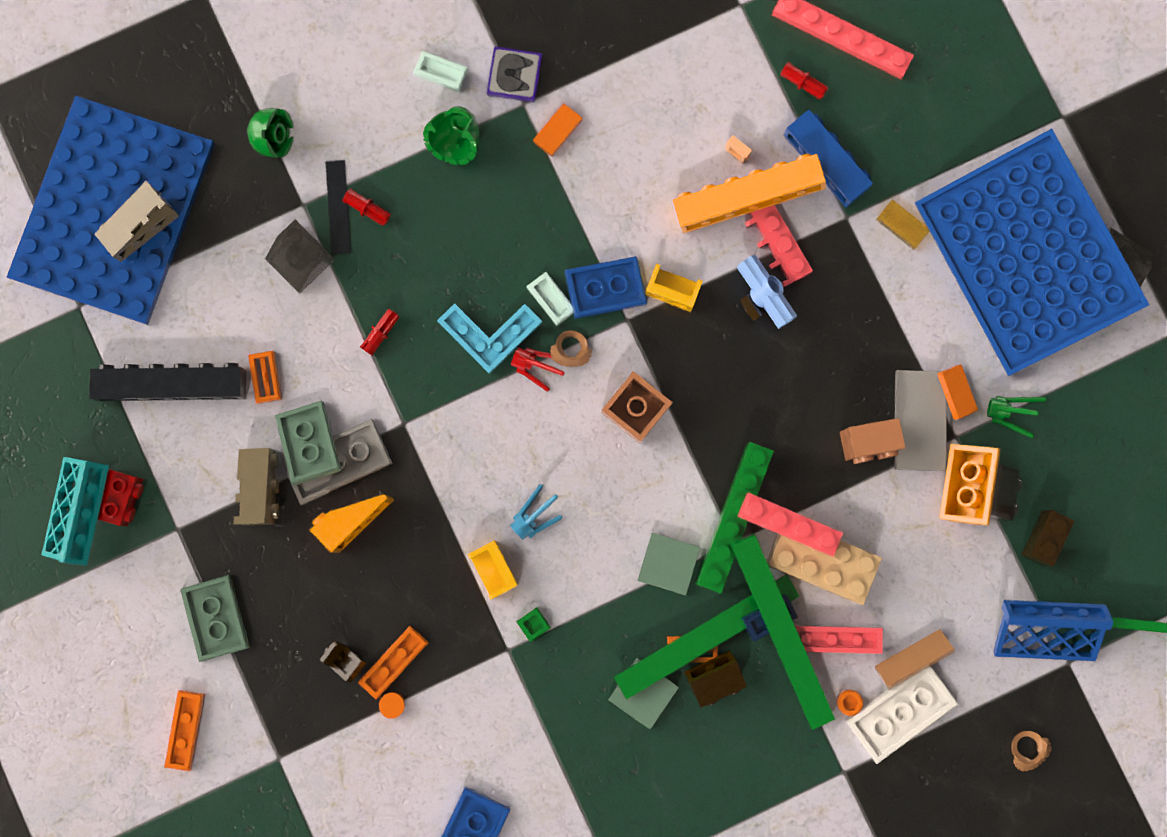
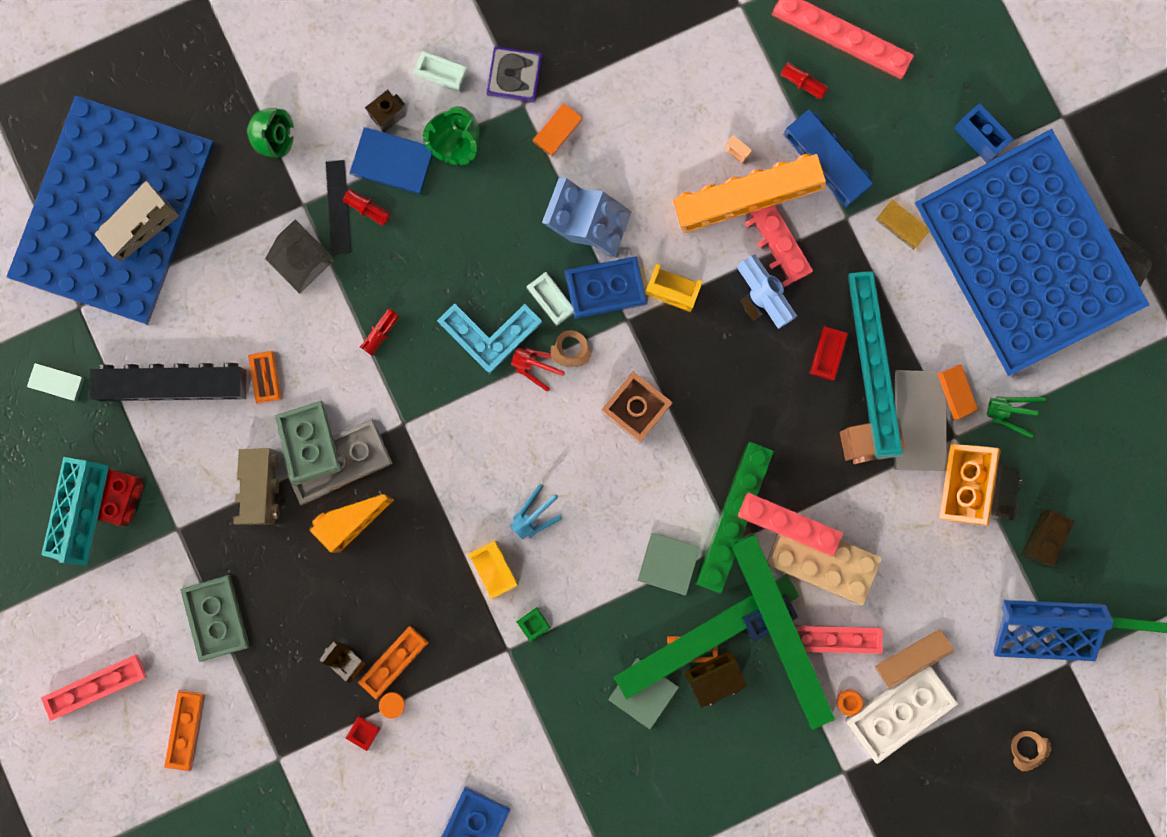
(55, 382): none -> light aqua tile
(94, 687): none -> coral plate
(363, 733): none -> red tile
(386, 110): none -> dark brown brick
(391, 161): none -> blue tile
(586, 216): none -> medium blue bracket
(828, 353): none -> red tile
(875, 365): none -> teal tile
(983, 133): none -> blue brick

